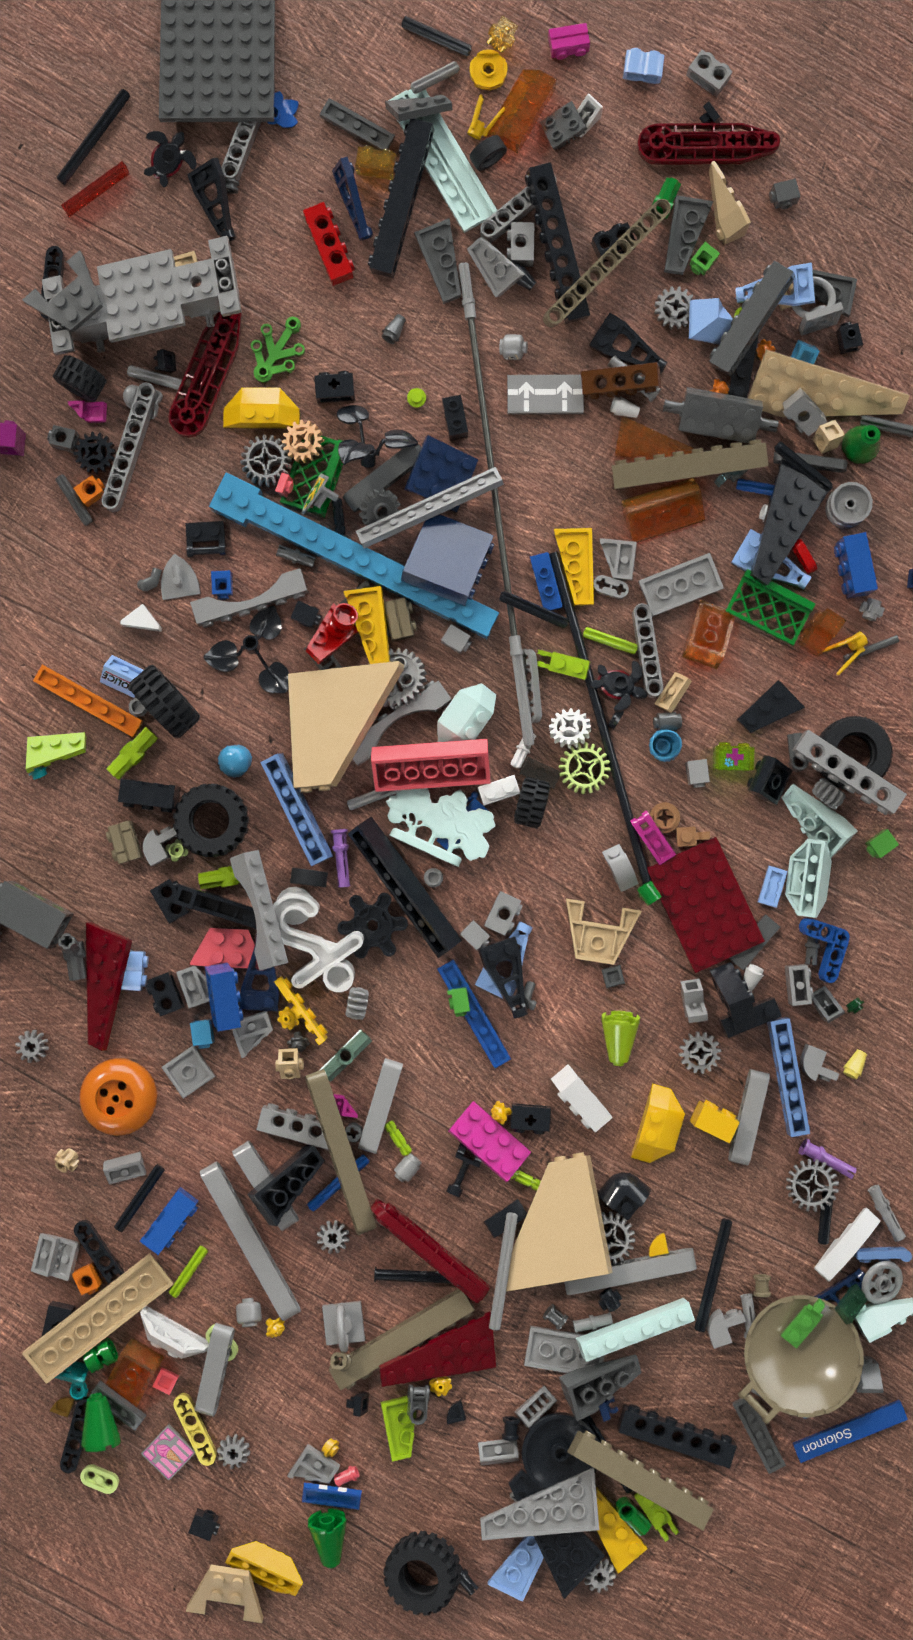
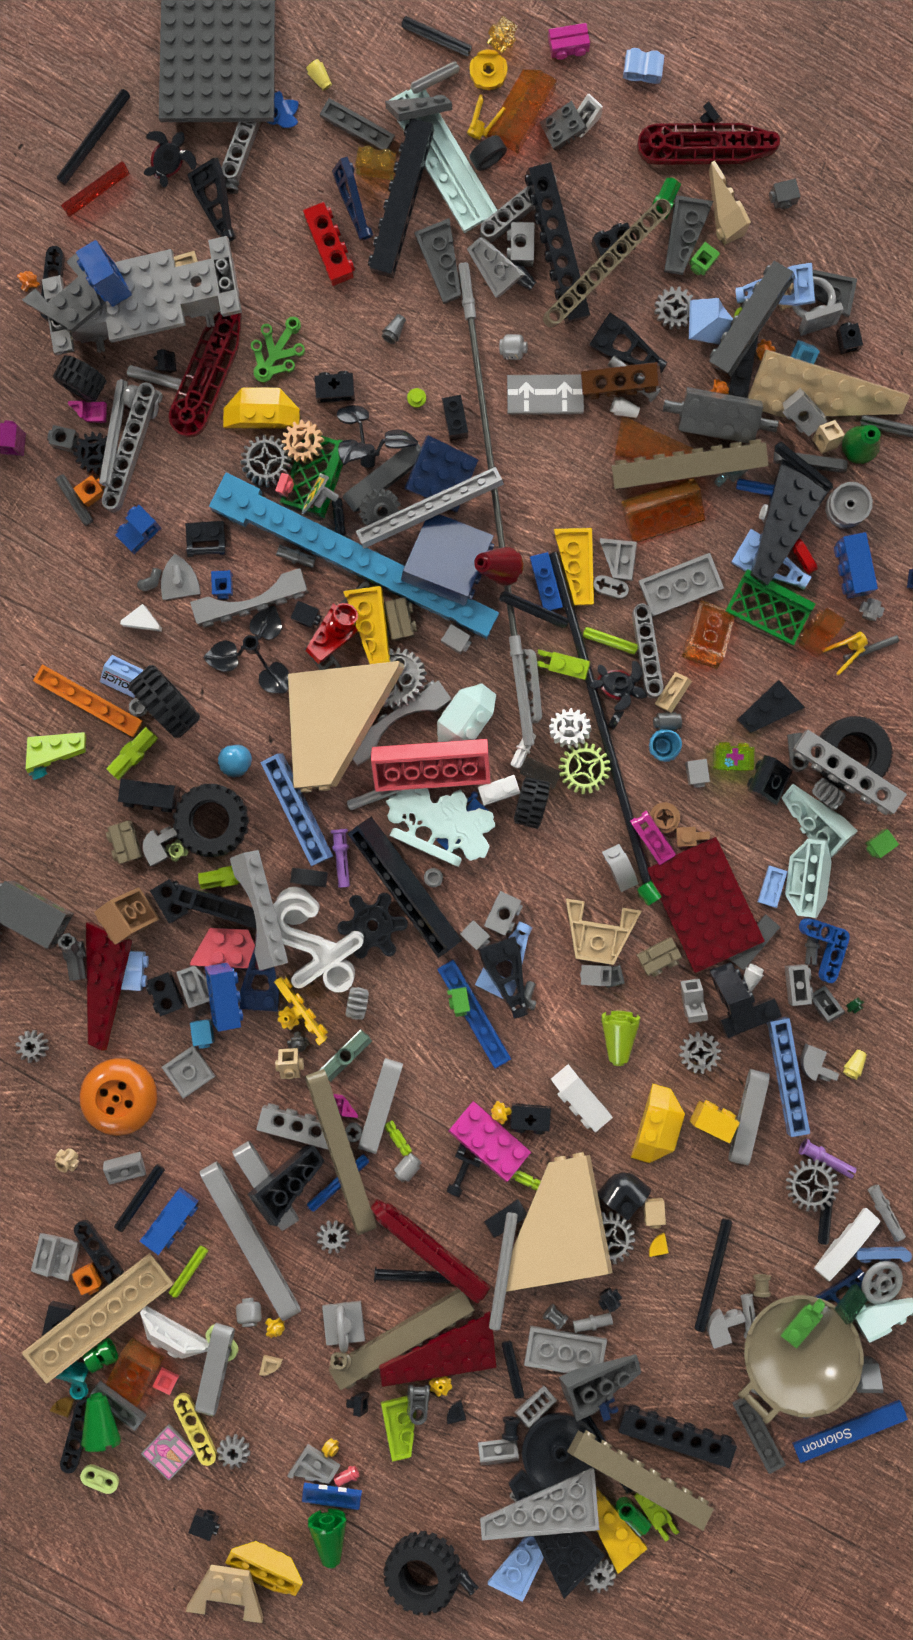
(28, 280): none -> orange plant
(102, 273): none -> blue brick
(113, 434): none -> light grey axle
(126, 915): none -> medium nougat brick
(138, 529): none -> blue brick
(252, 1031): light grey wing -> none
(269, 1365): none -> tan tile
(318, 73): none -> light yellow cone
(500, 565): none -> dark red cone
(512, 1369): none -> black axle
(596, 975): none -> light grey brick
(635, 1329): light aqua brick -> none
(637, 1270): light grey beam -> none
(654, 1212): none -> tan brick
(659, 956): none -> dark tan brick
(705, 77): light grey brick -> none

